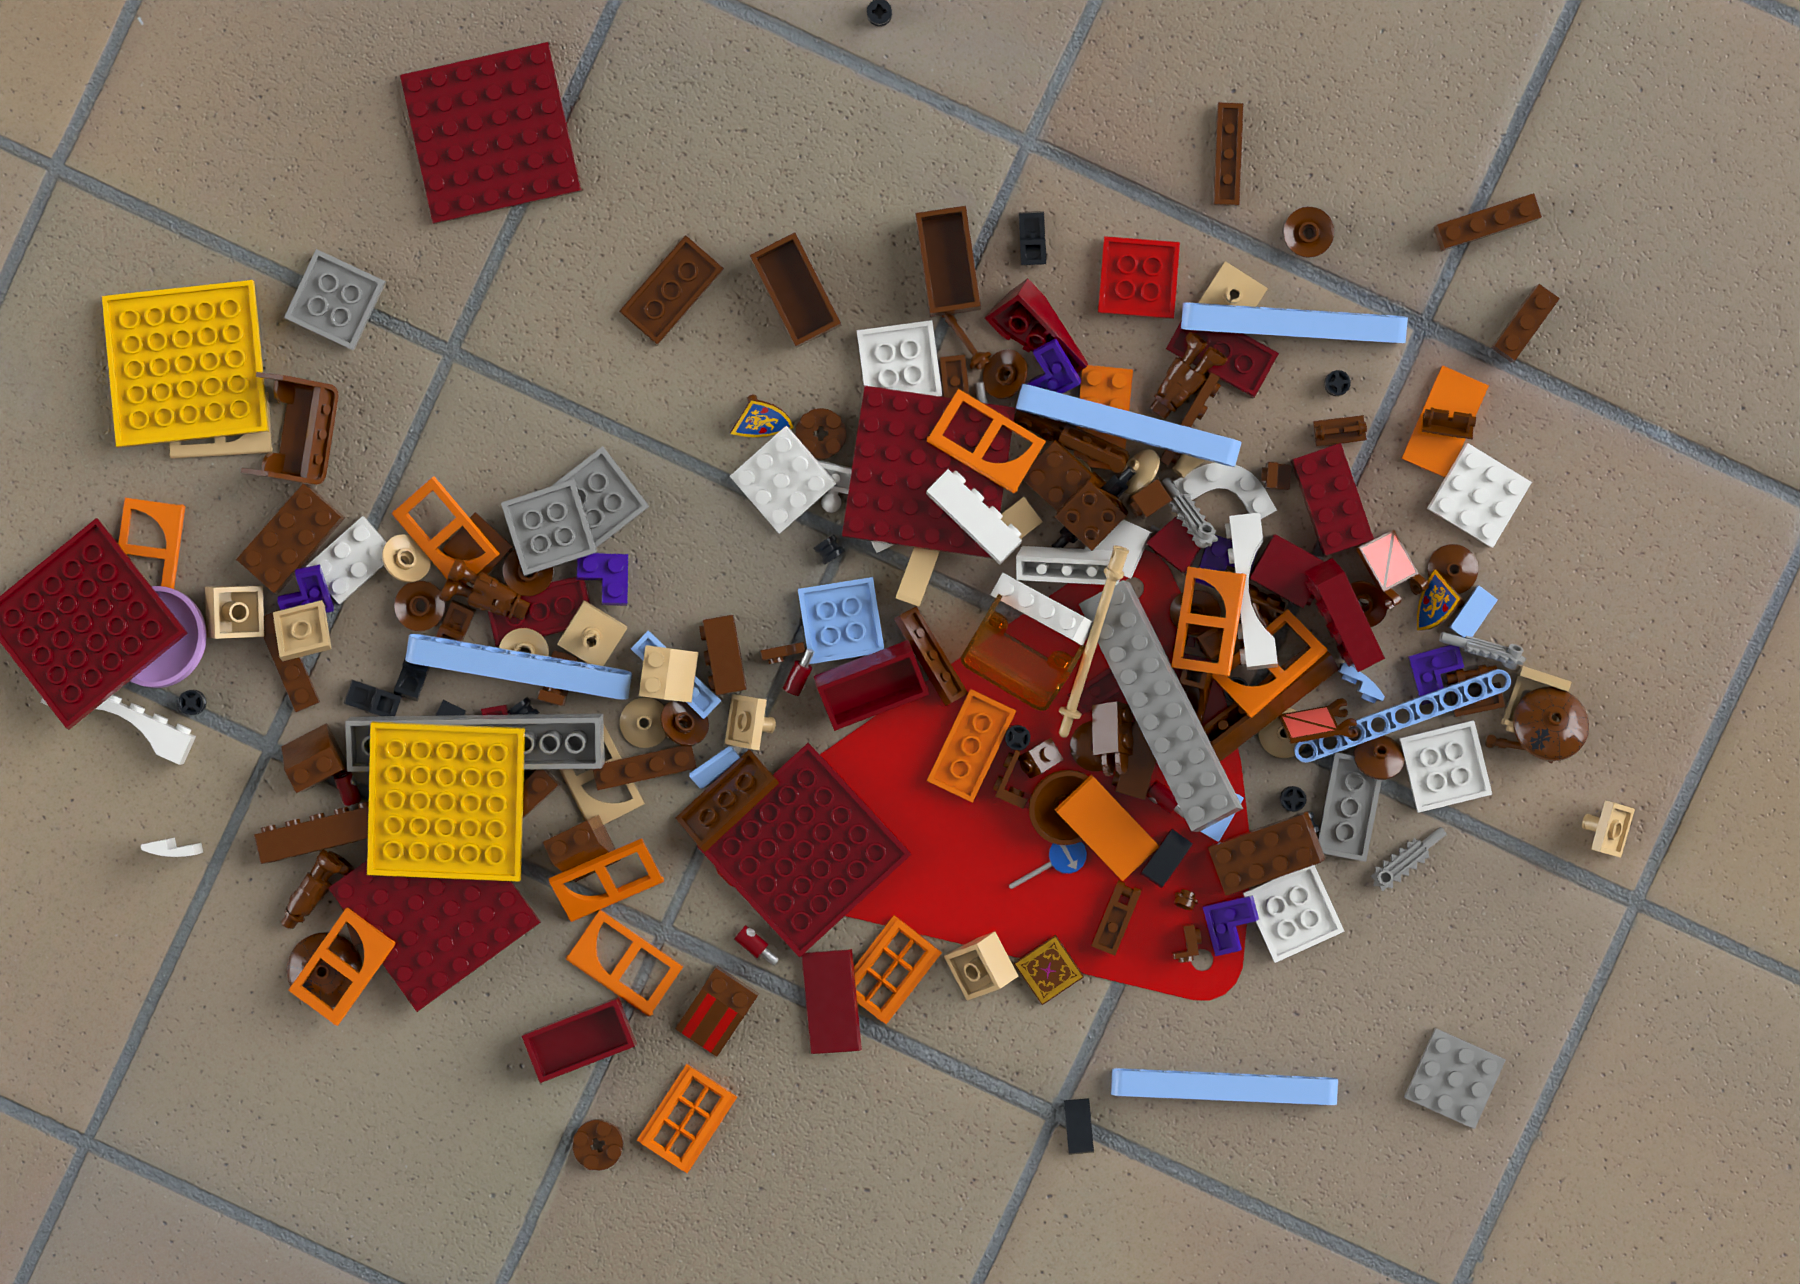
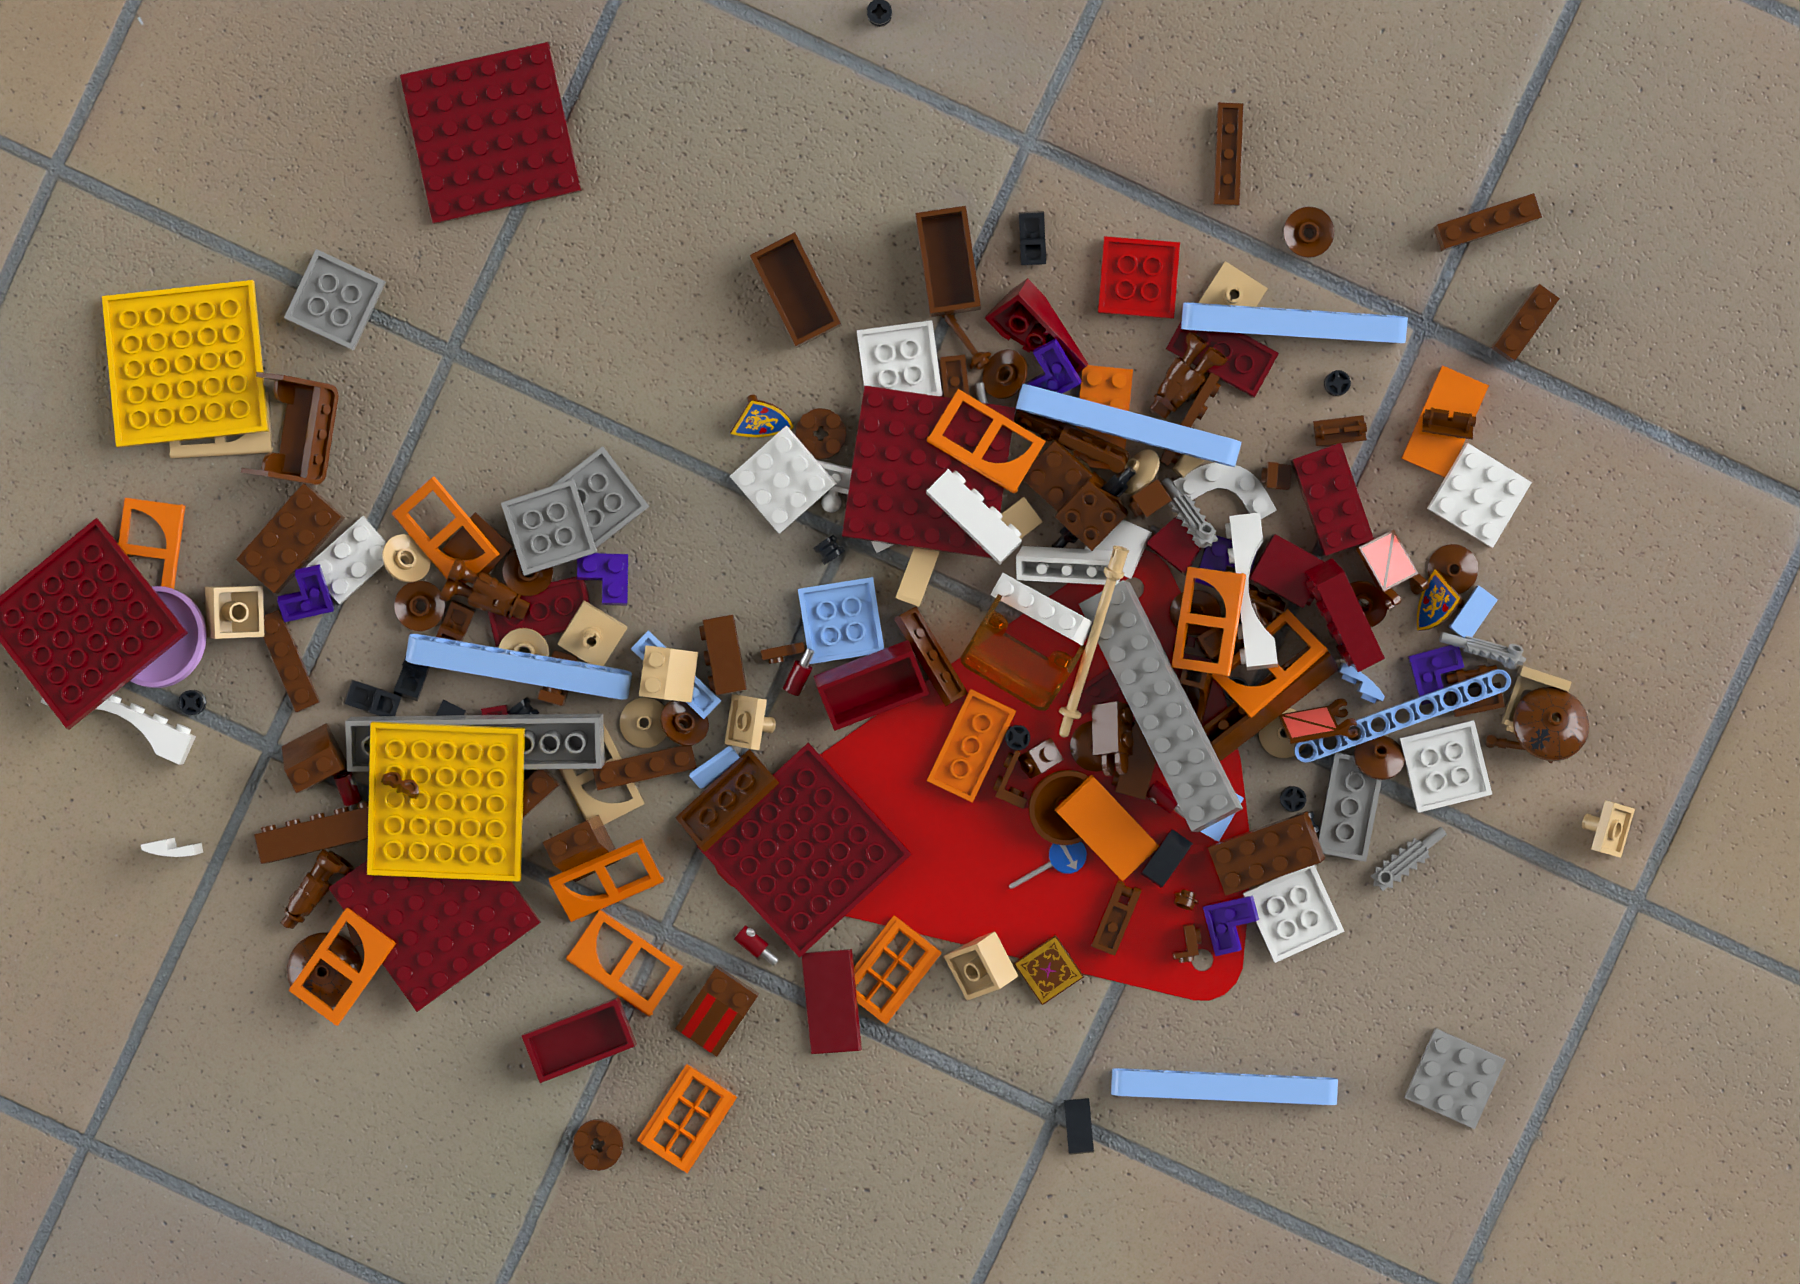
(302, 630): tan tile -> none
(395, 781): none -> reddish brown piece
(671, 290): reddish brown tile -> none

